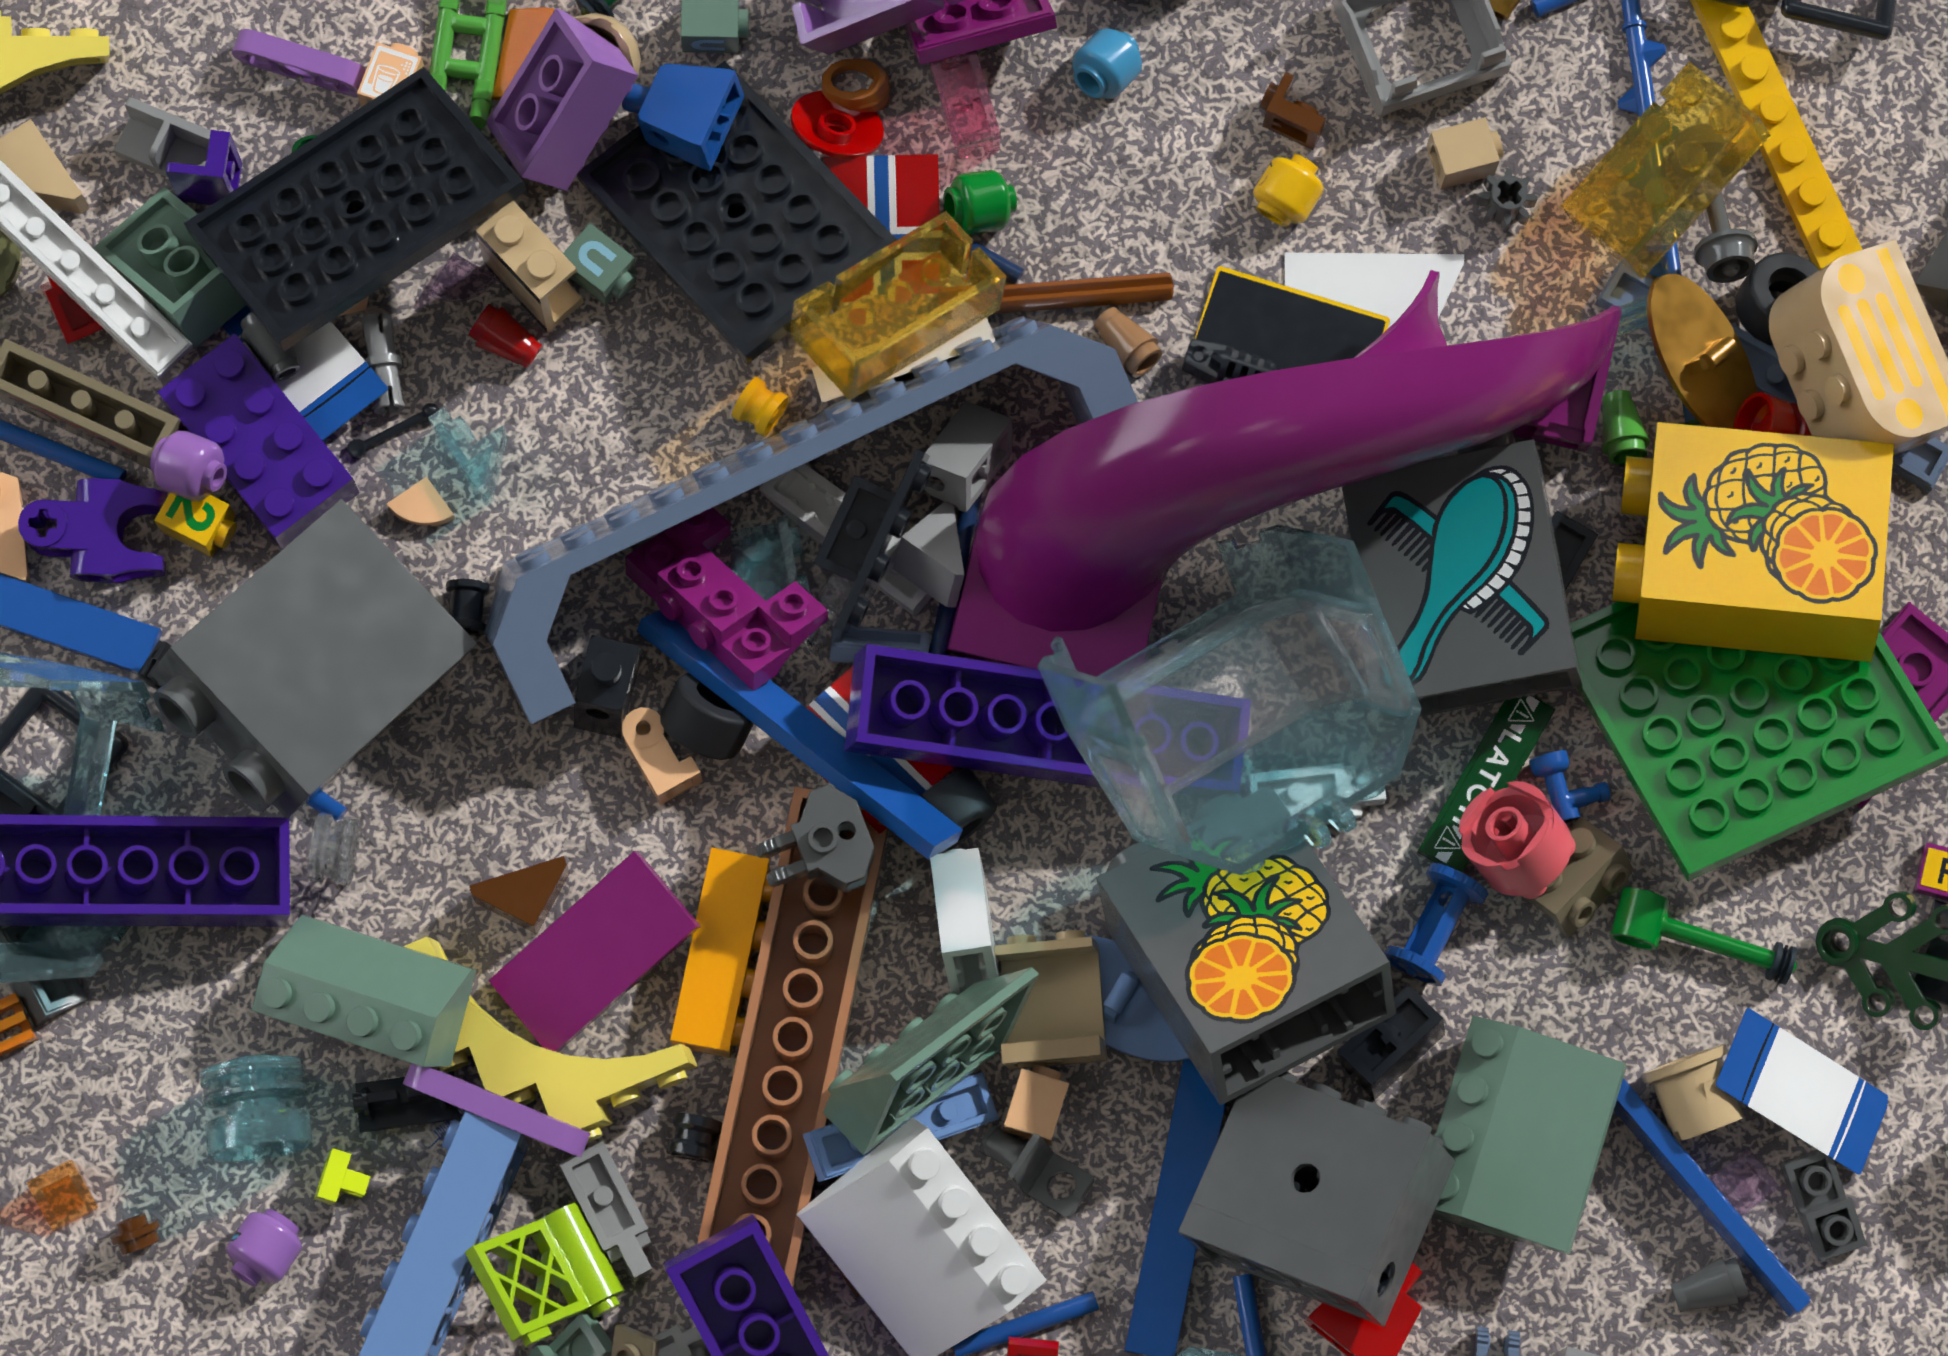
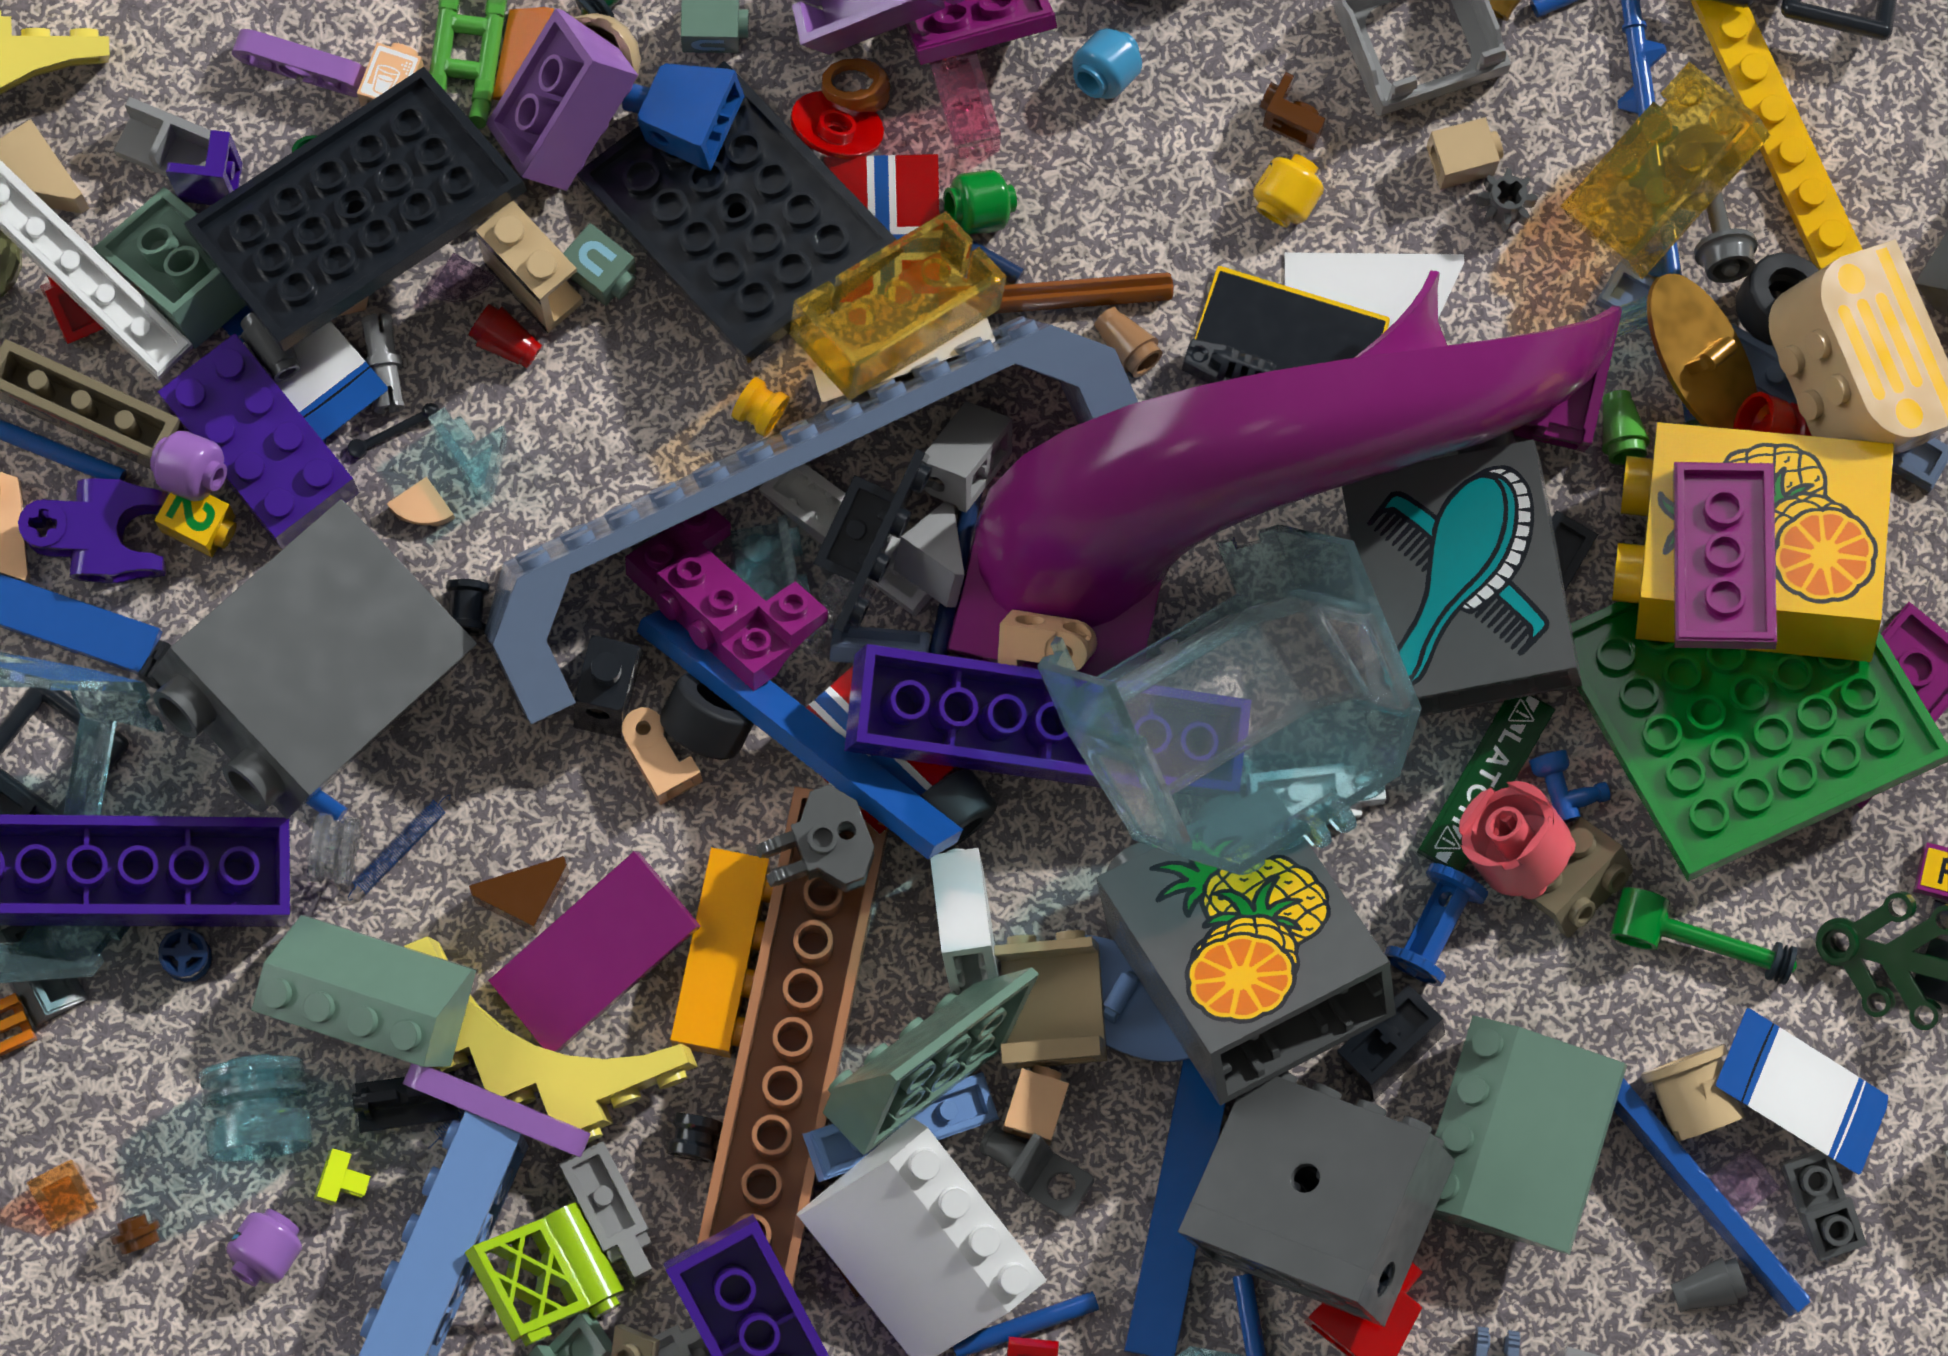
(176, 953): none -> dark blue wheel
(428, 828): none -> blue piece
(1028, 638): none -> light nougat leg
(1724, 555): none -> magenta tile

